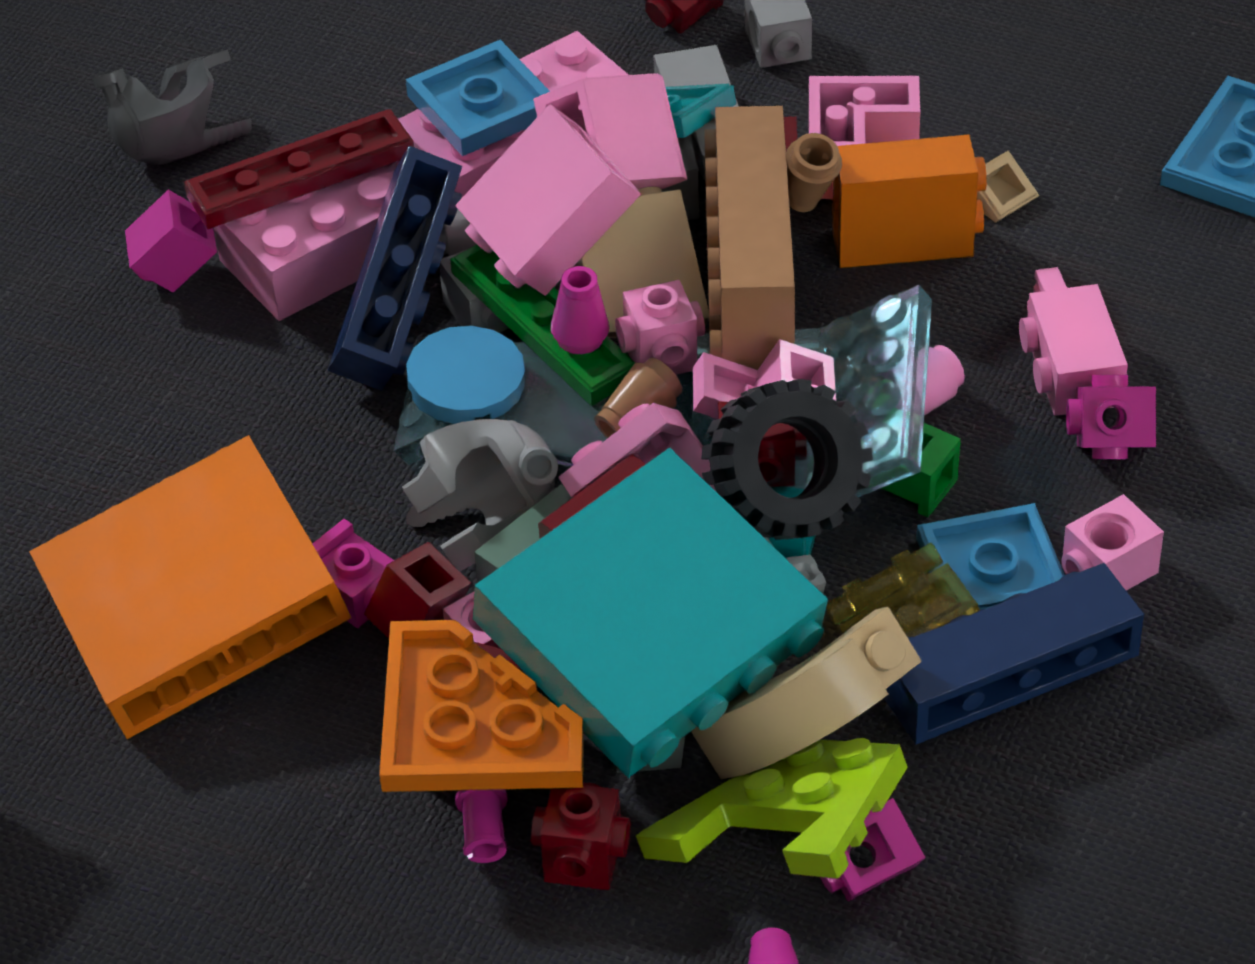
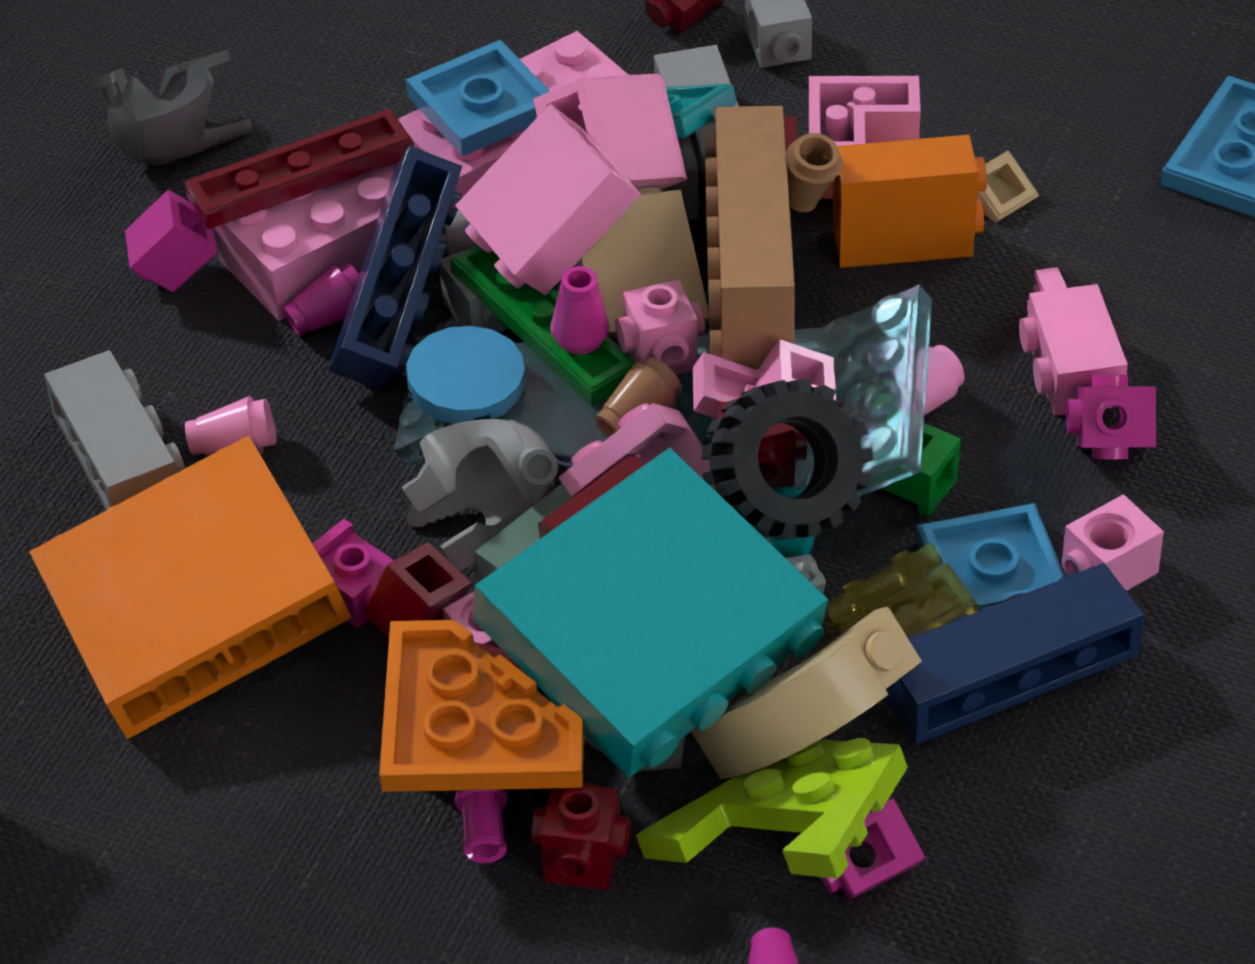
(110, 428): none -> light grey brick
(230, 424): none -> bright pink cone
(323, 300): none -> dark pink cone

